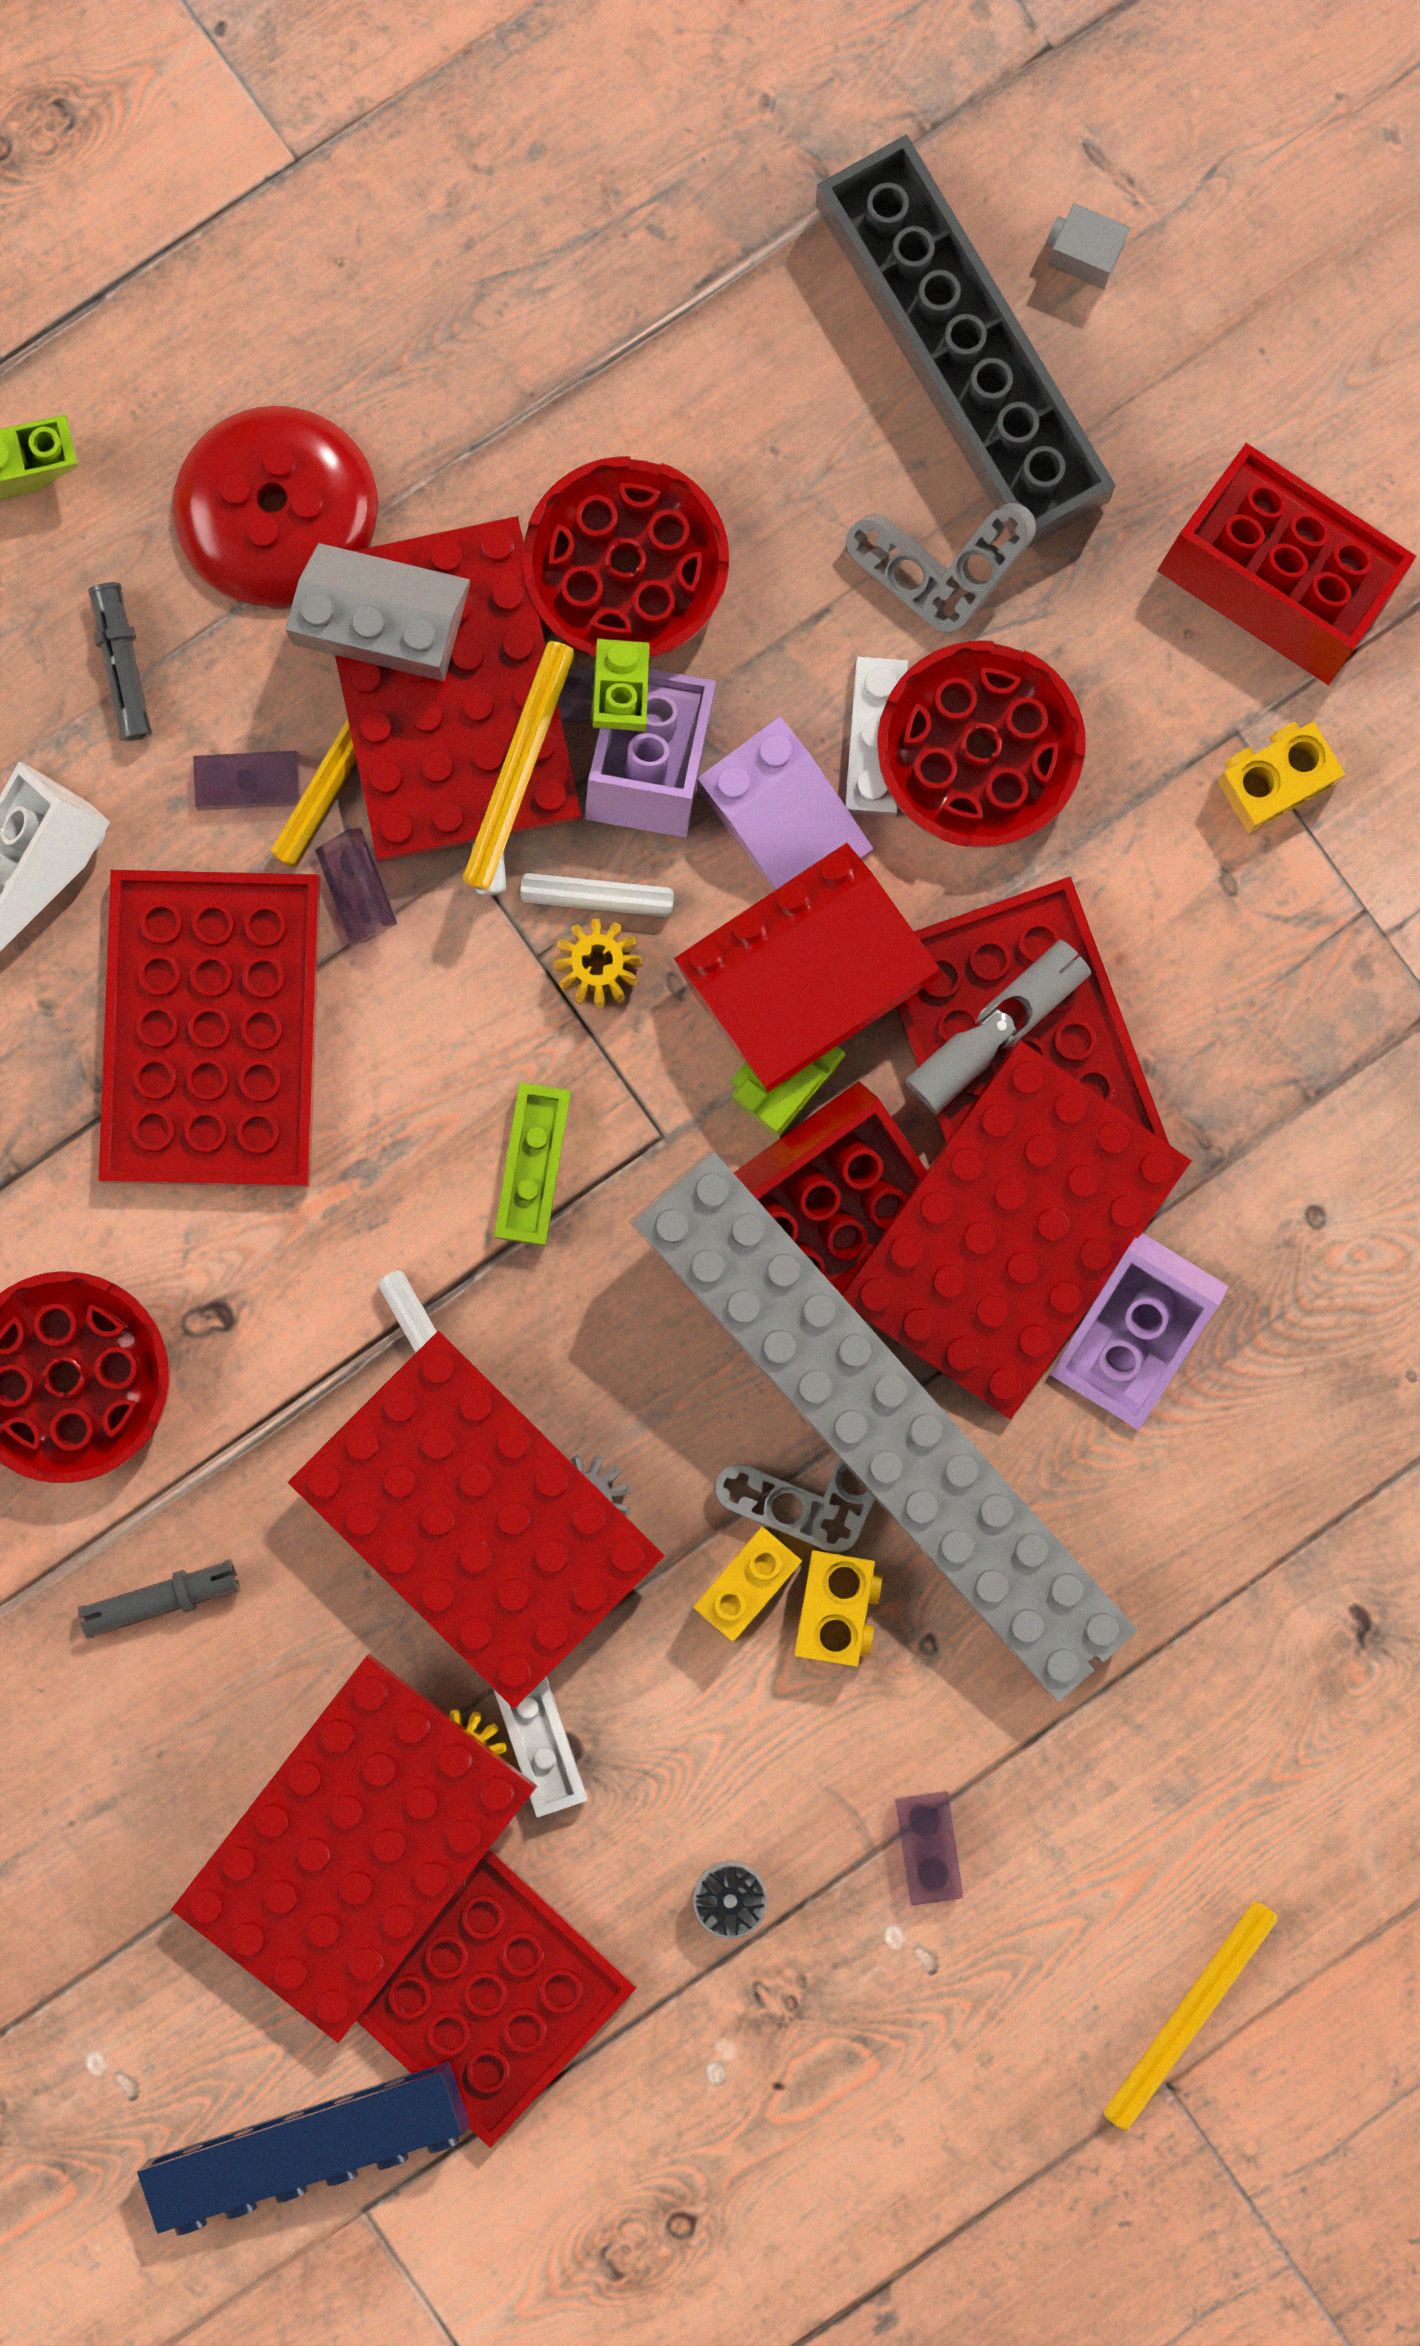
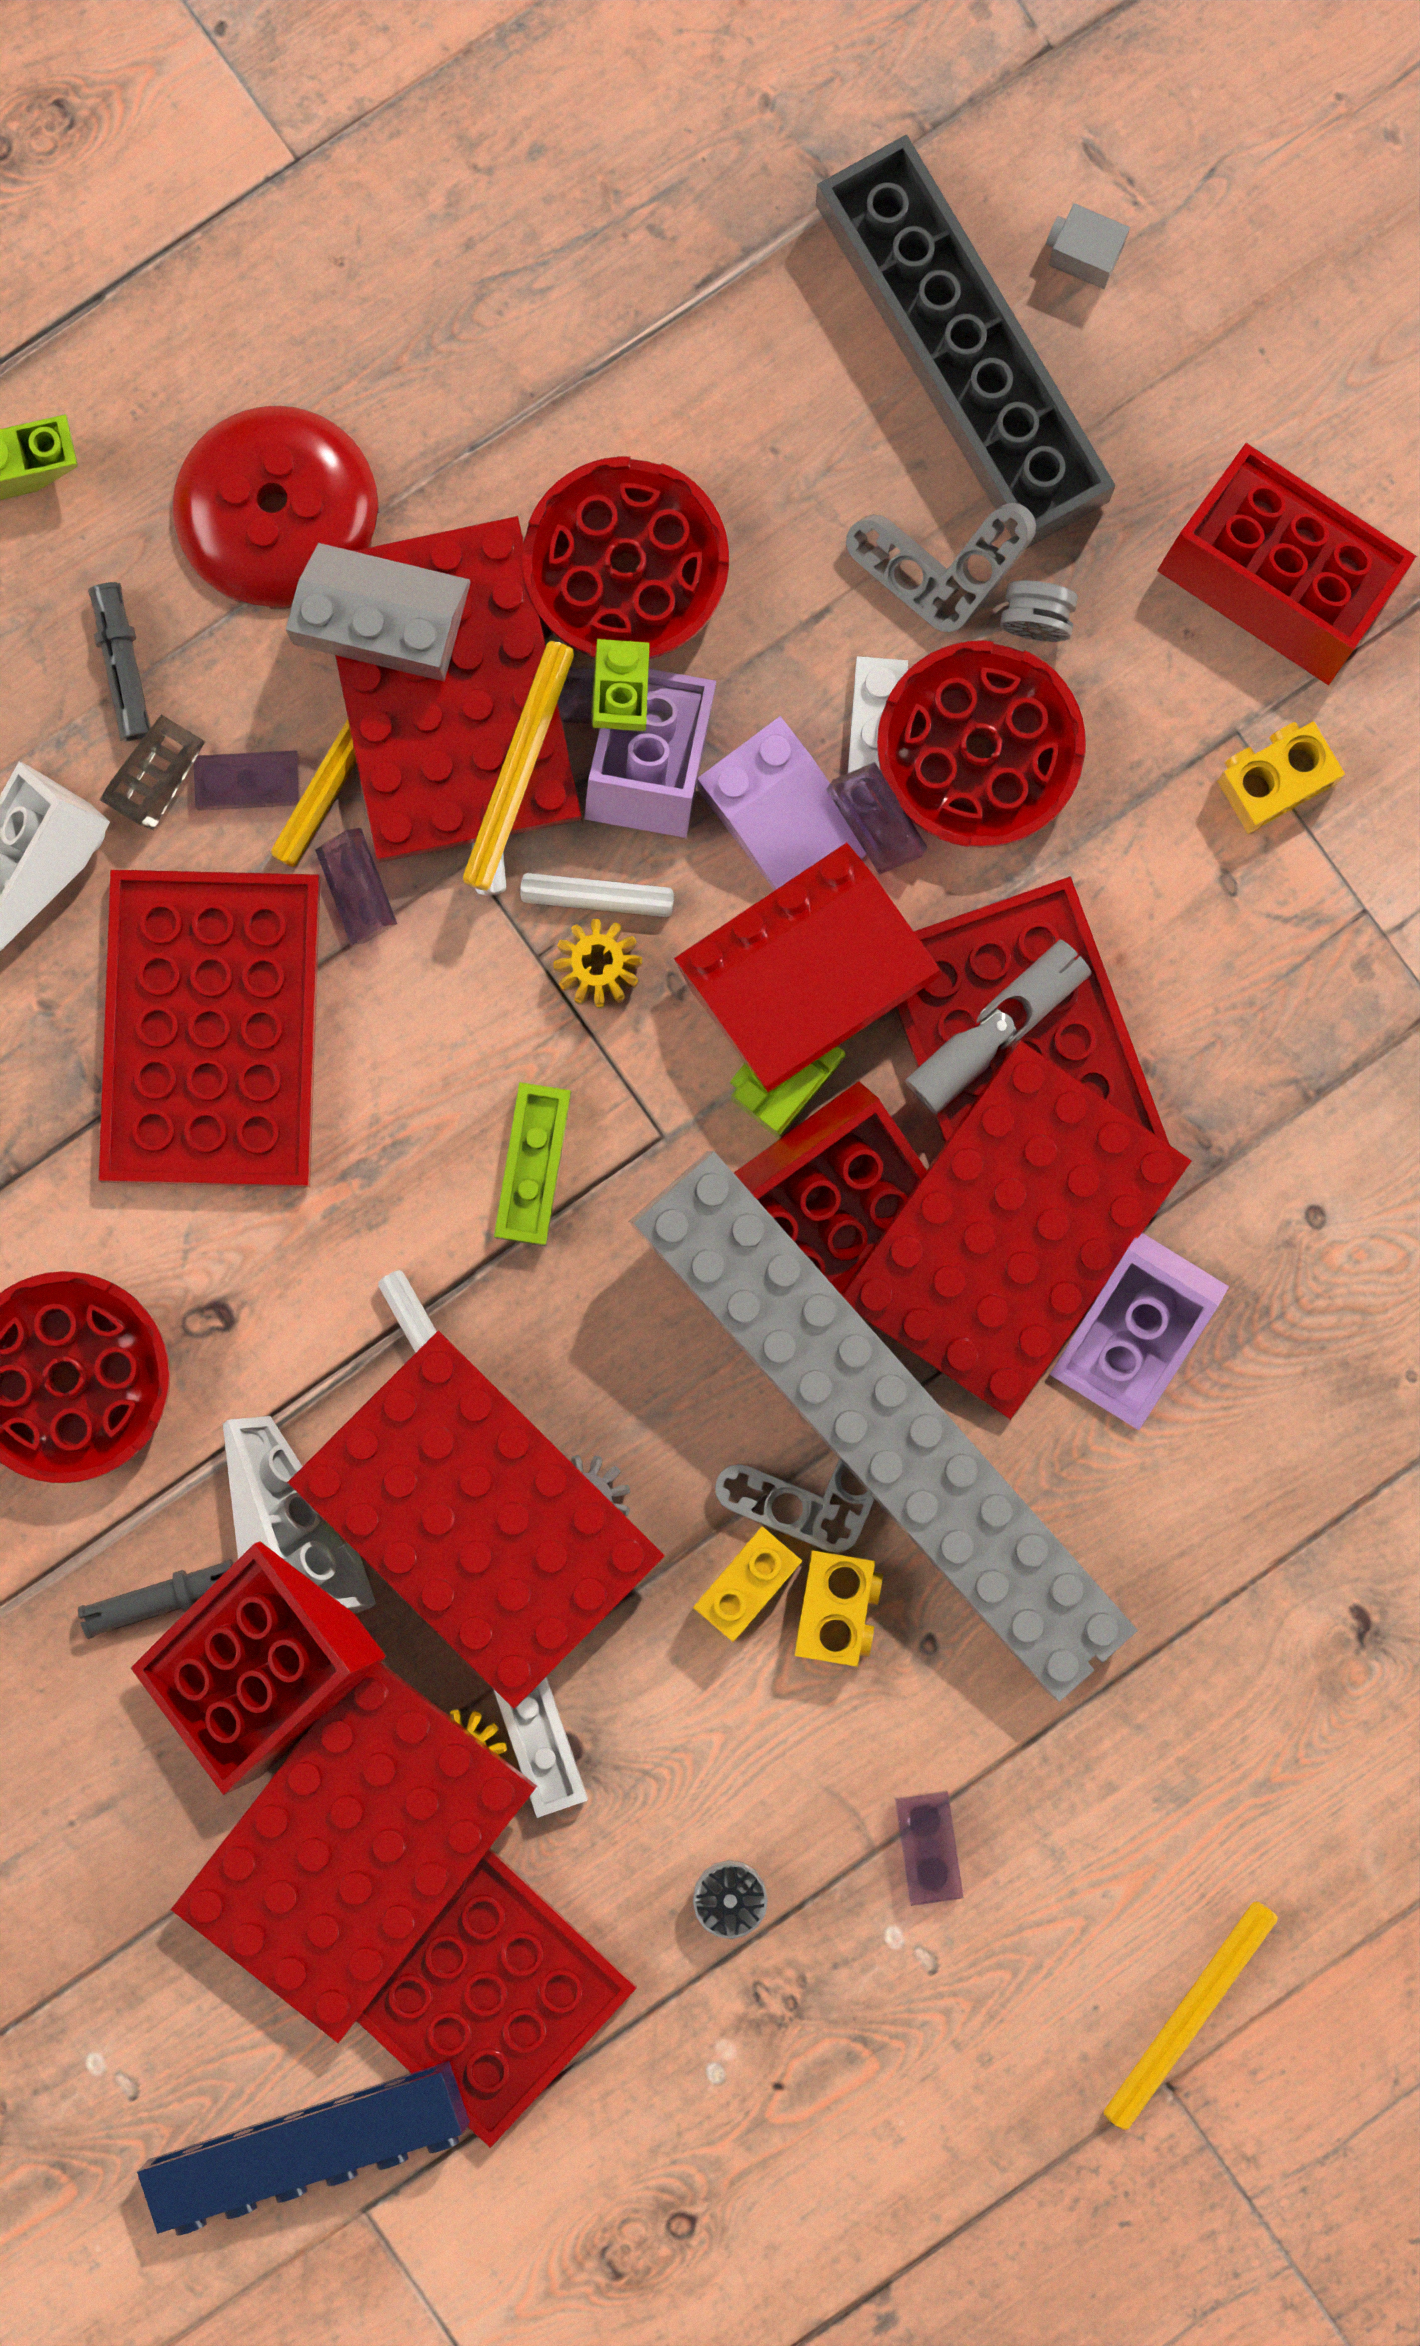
(129, 775): none -> clear smoke slope
(255, 1666): none -> red slope
(281, 1519): none -> white wedge
(876, 818): none -> clear purple plate
(1039, 611): none -> light grey wheel

